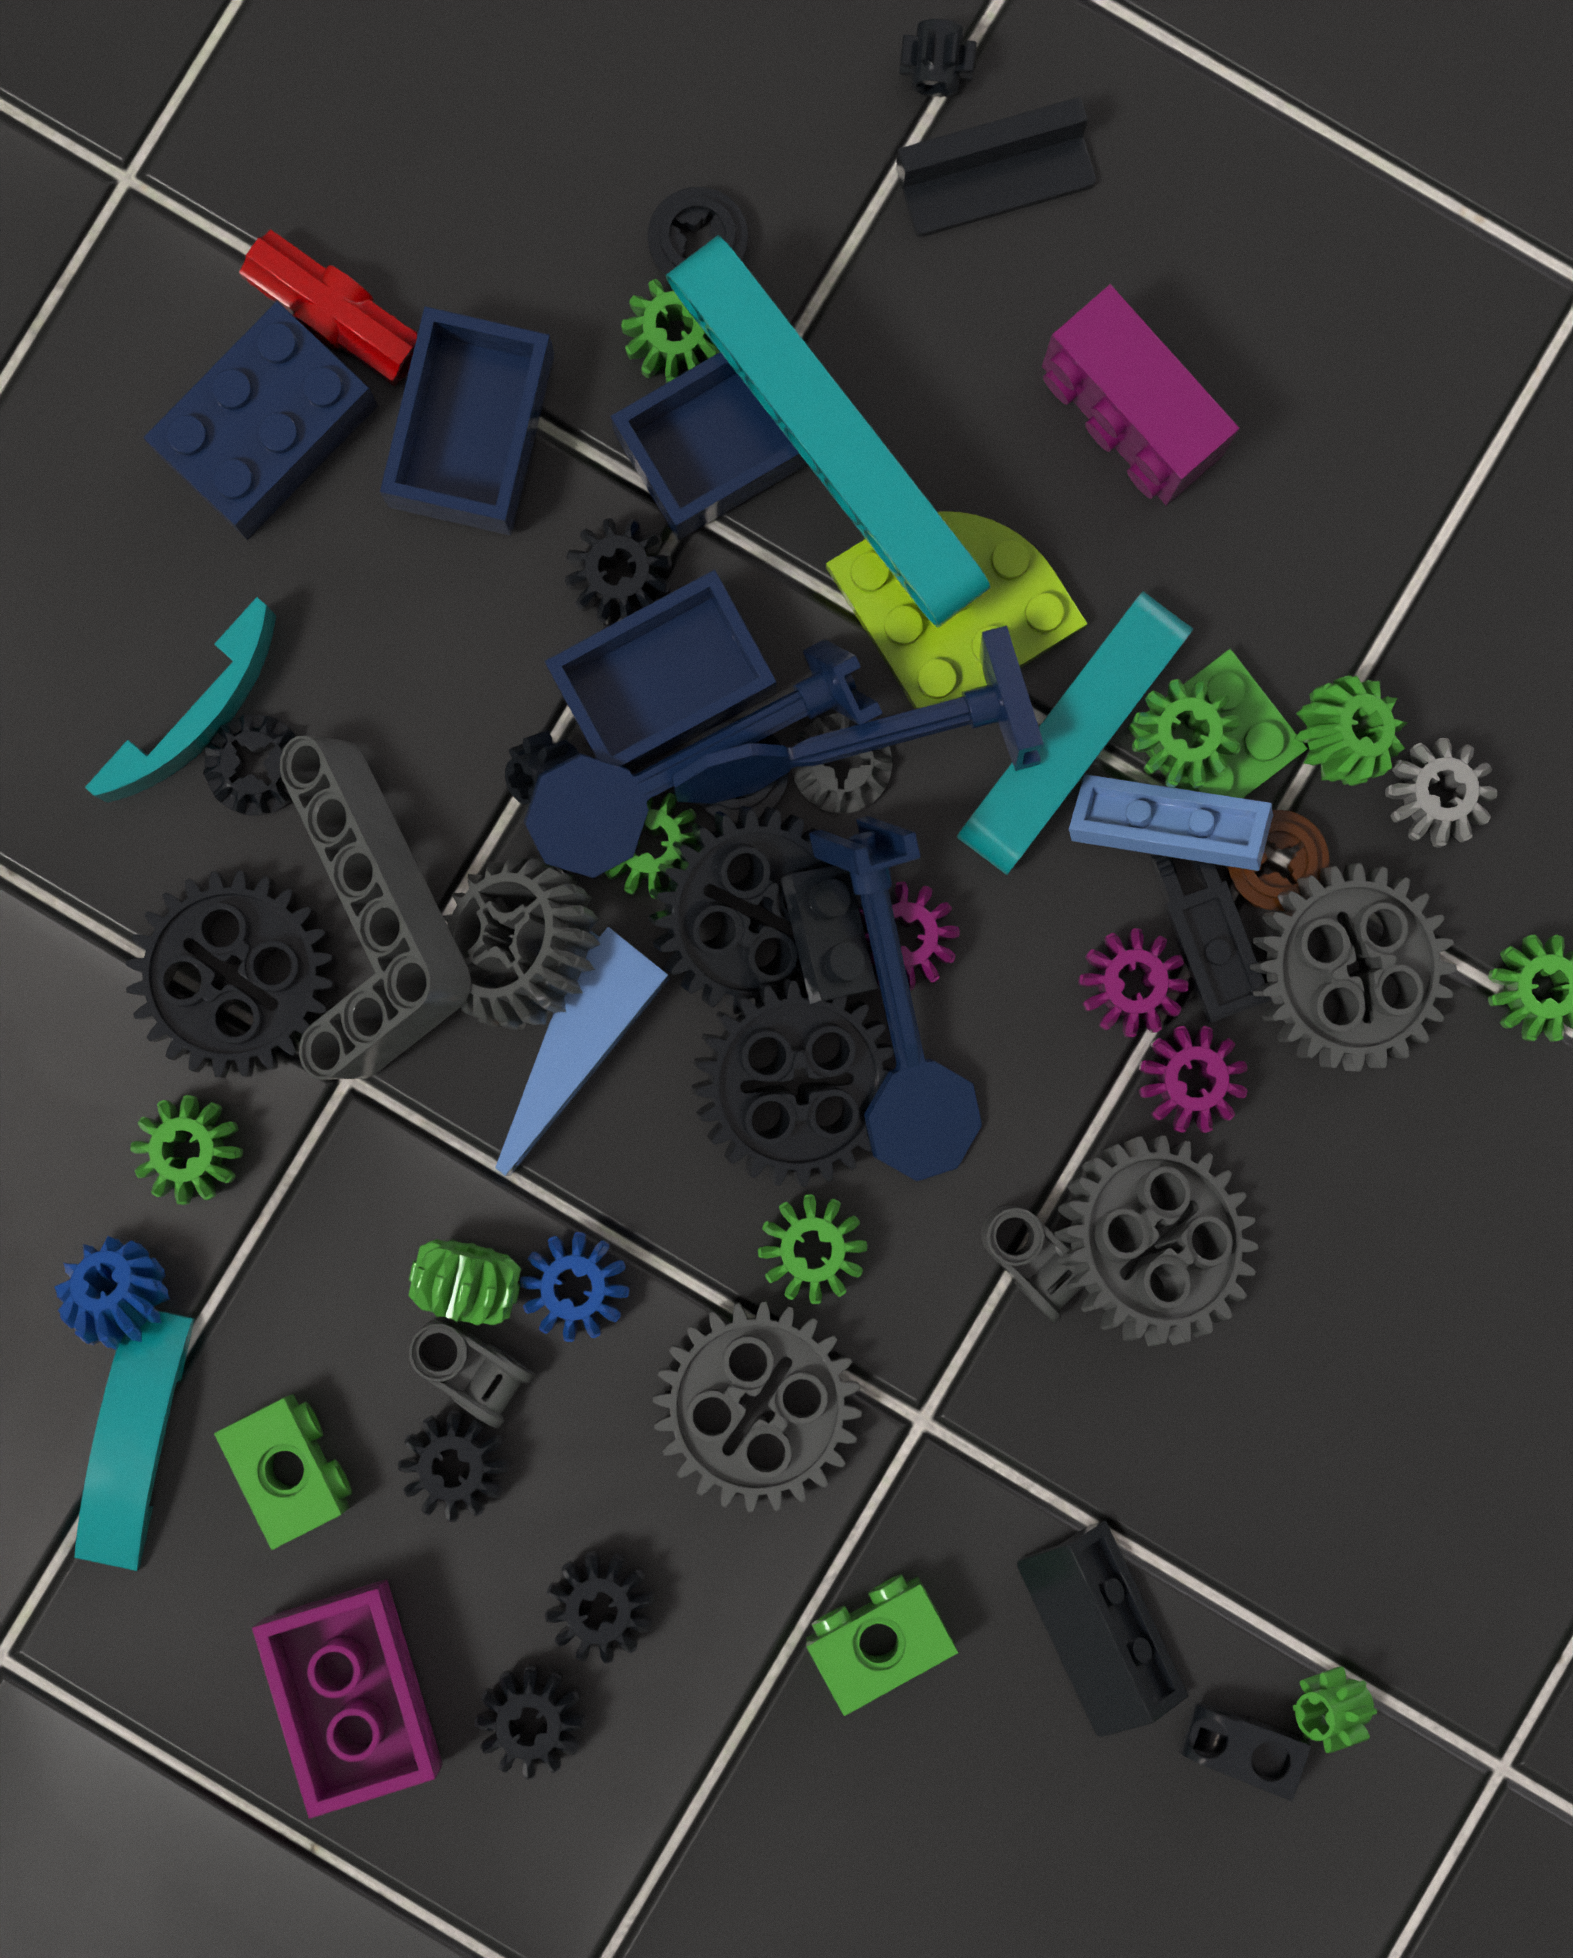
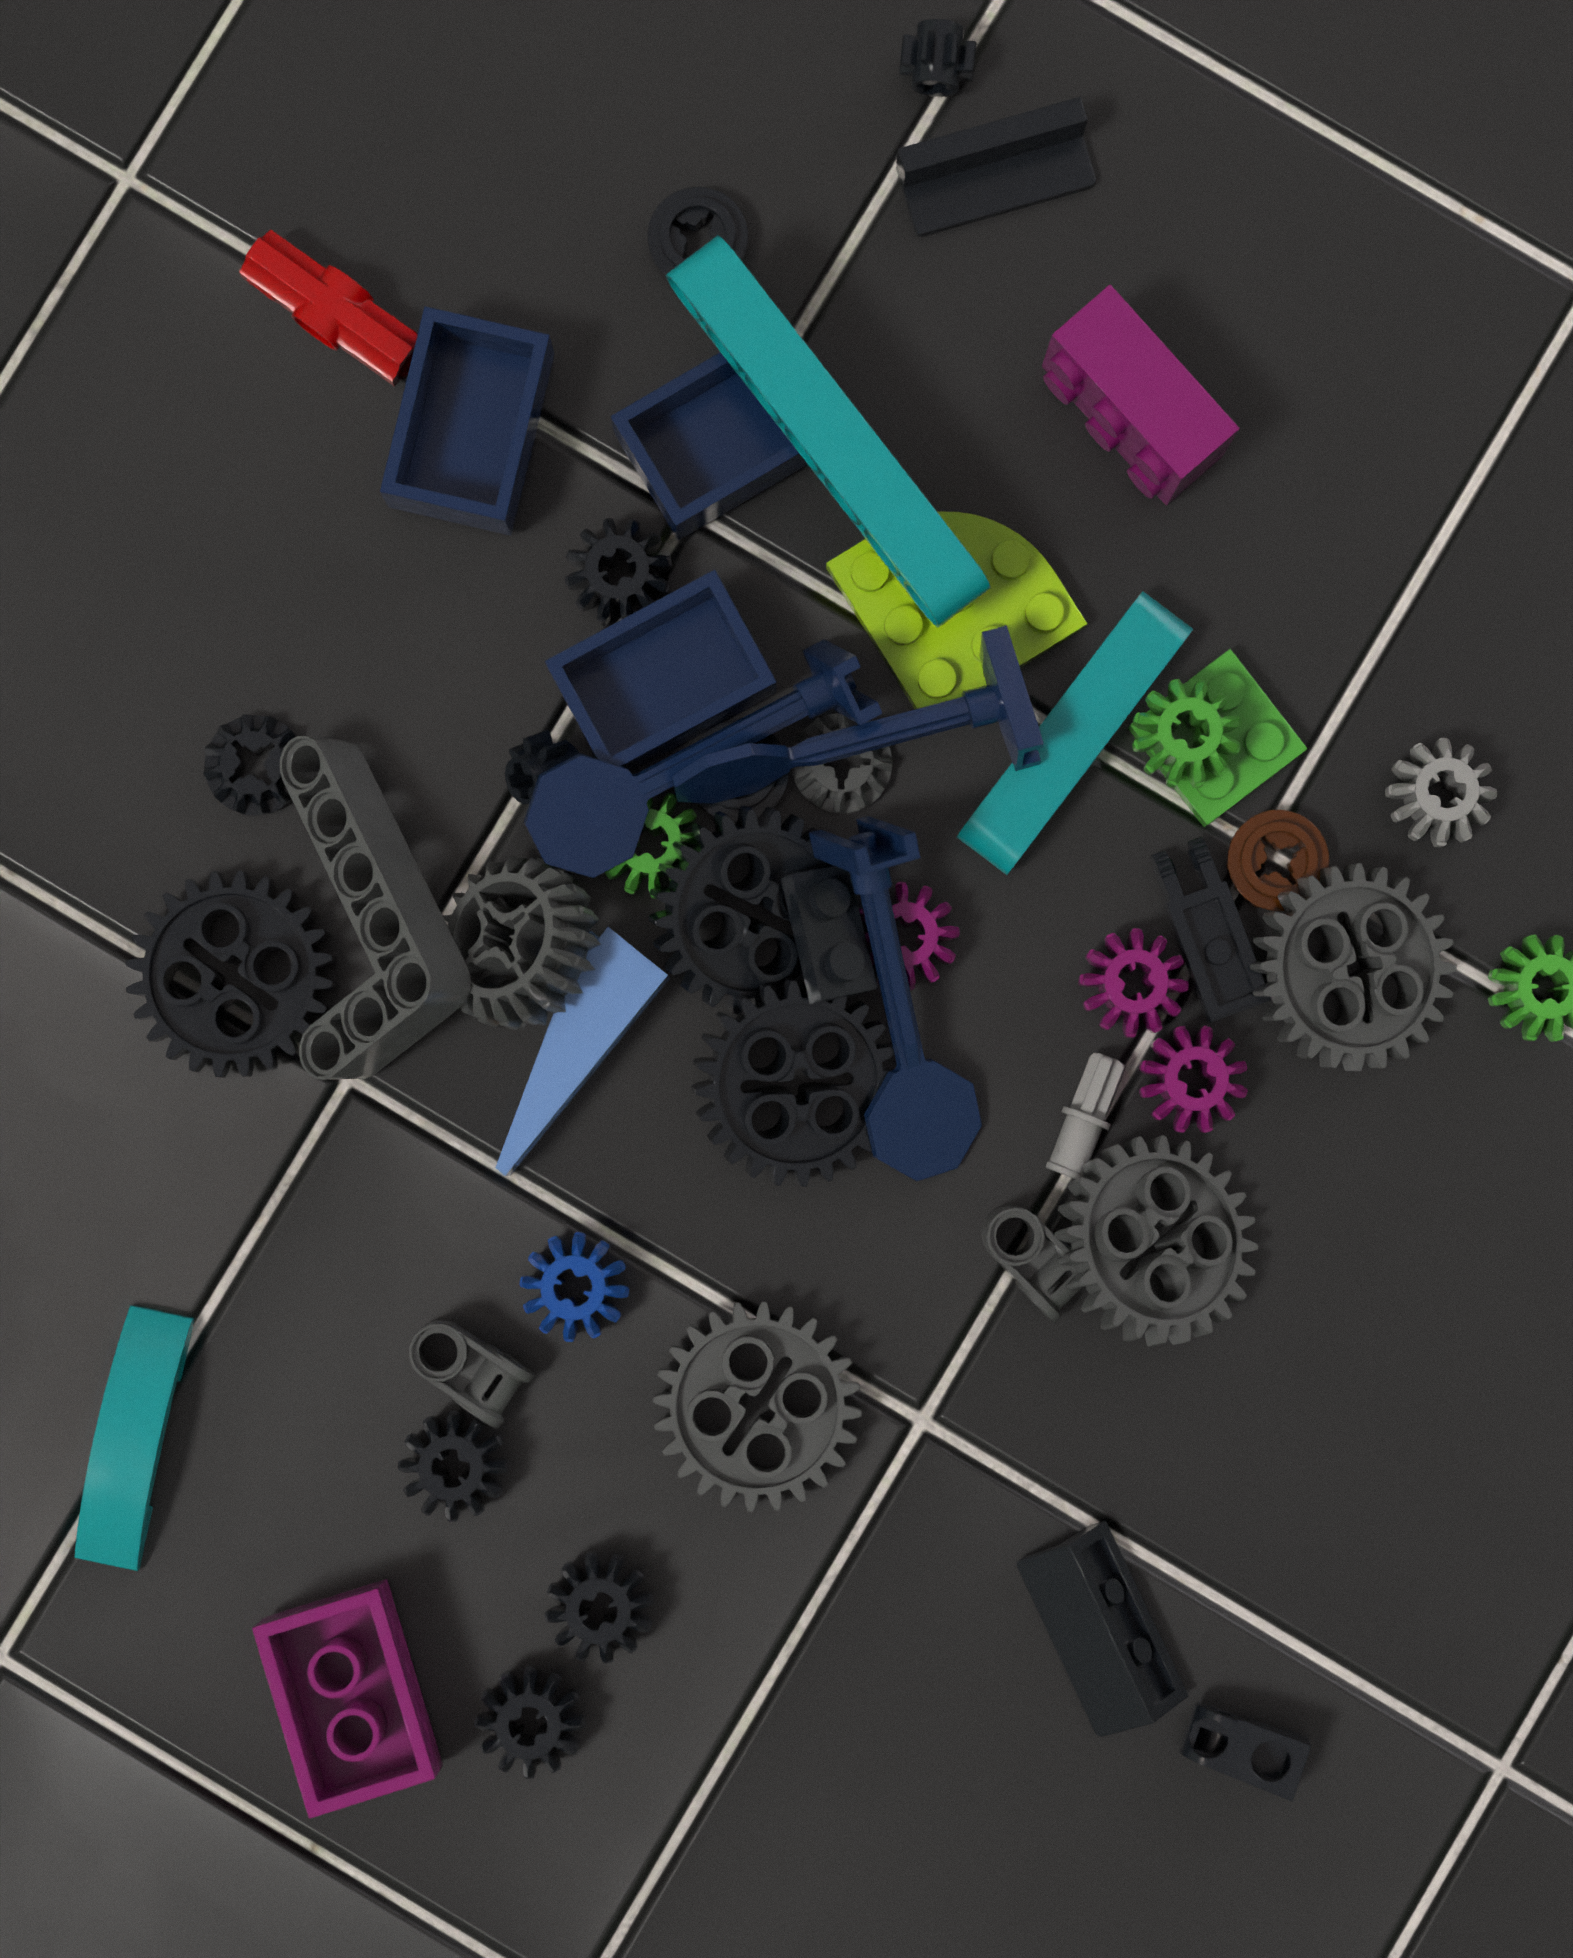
(112, 1293): blue gear -> none
(134, 770): teal slope -> none
(197, 1169): bright green gear -> none
(261, 420): dark blue piece -> none
(281, 1508): bright green brick -> none
(464, 1282): bright green gear -> none
(652, 341): bright green gear -> none
(797, 1264): bright green gear -> none
(861, 1677): bright green brick -> none
(1086, 1115): none -> light grey axle
(1171, 822): medium blue plate -> none
(1334, 1709): bright green gear -> none
(1350, 730): bright green gear -> none

